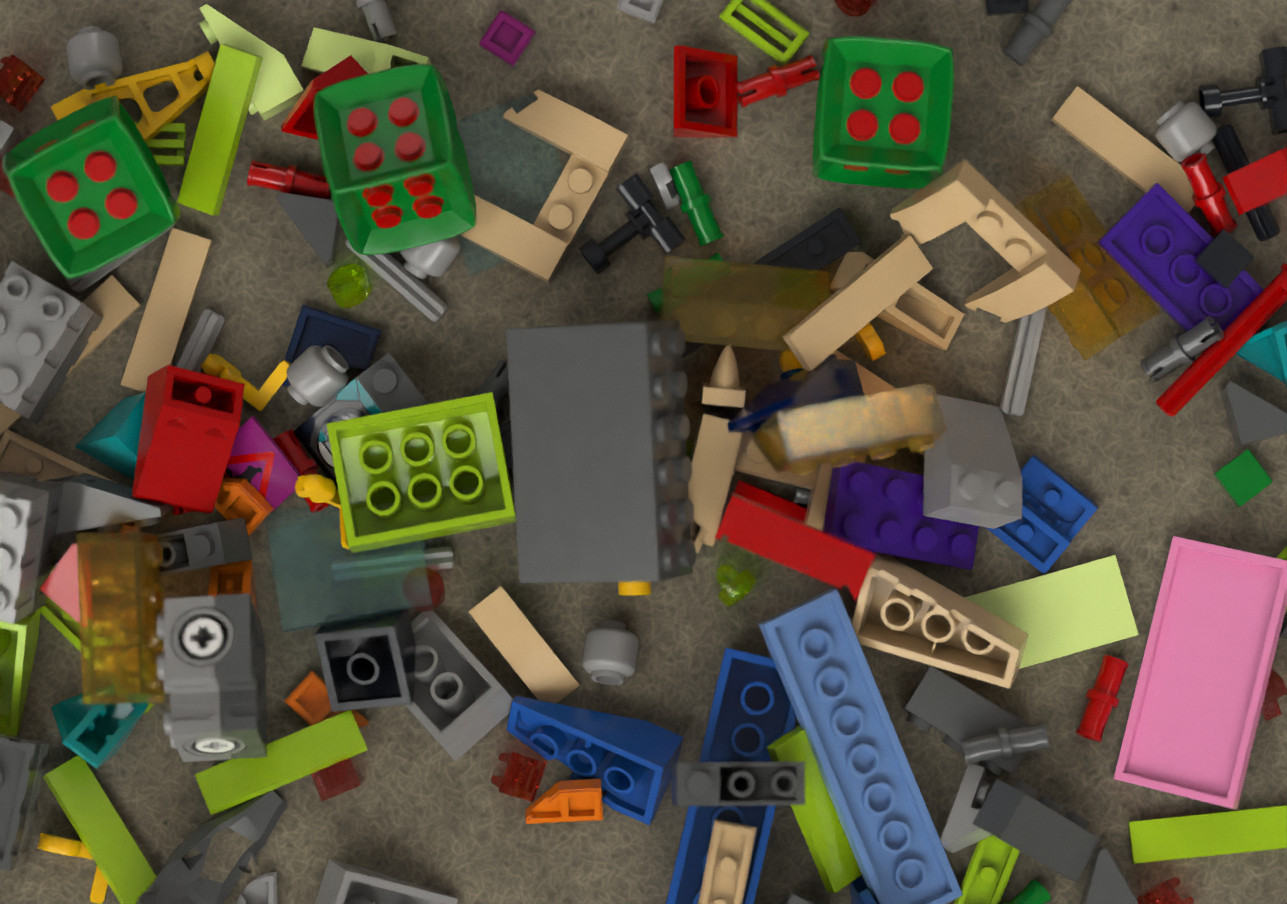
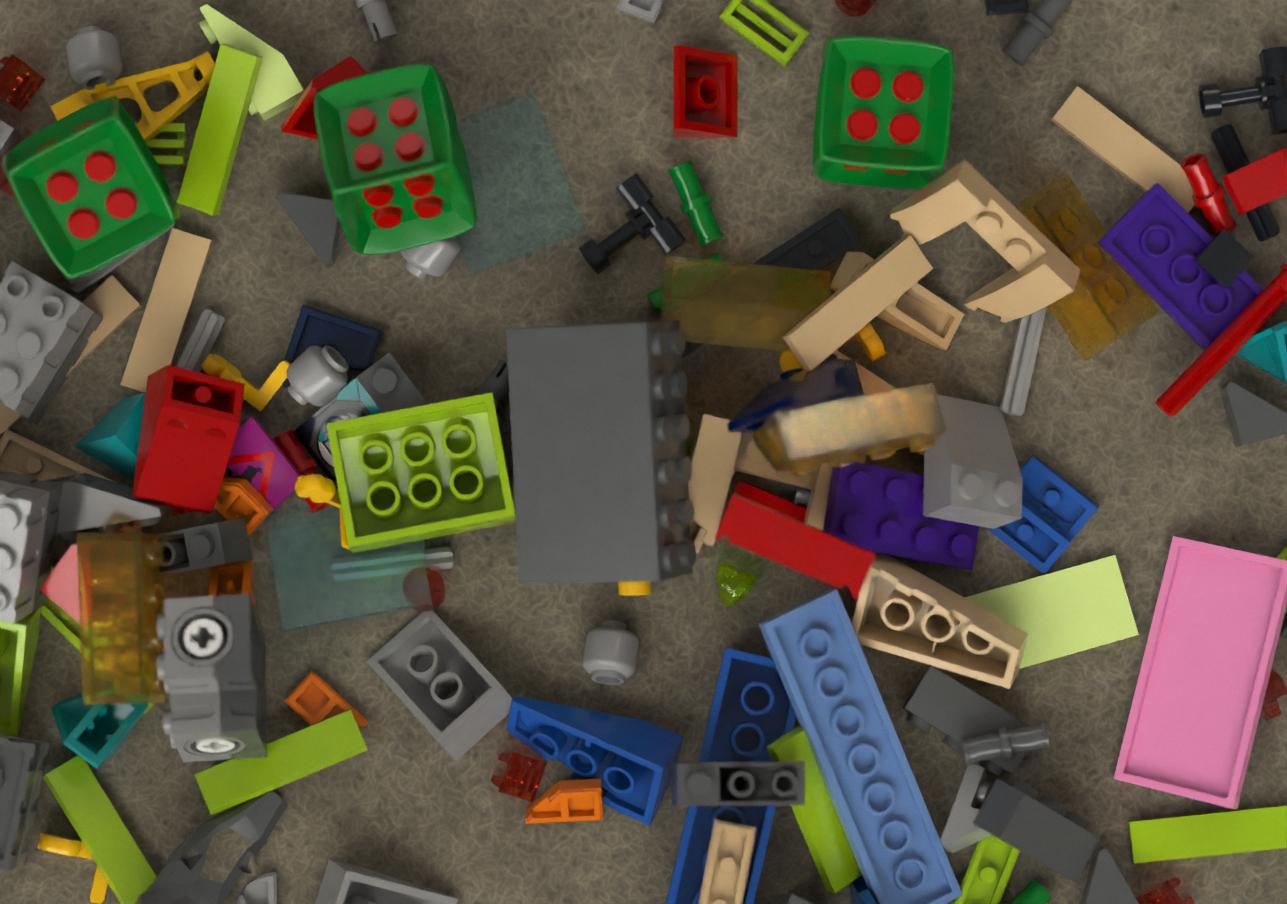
(288, 180): red pin -> none
(330, 48): yellowish green slope -> none
(336, 779): clear red tile -> none
(349, 285): clear neon green tile -> none
(368, 661): black slope -> none
(405, 284): light grey axle -> none
(507, 38): magenta tile -> none
(523, 647): tan slope -> none
(593, 154): tan wedge -> none
(664, 186): light grey tile -> none
(724, 383): tan tile -> none
(776, 81): red pin -> none
(1102, 698): red pin -> none
(1182, 349): dark grey pin -> none
(1185, 130): light grey head -> none
(1243, 478): green tile -> none

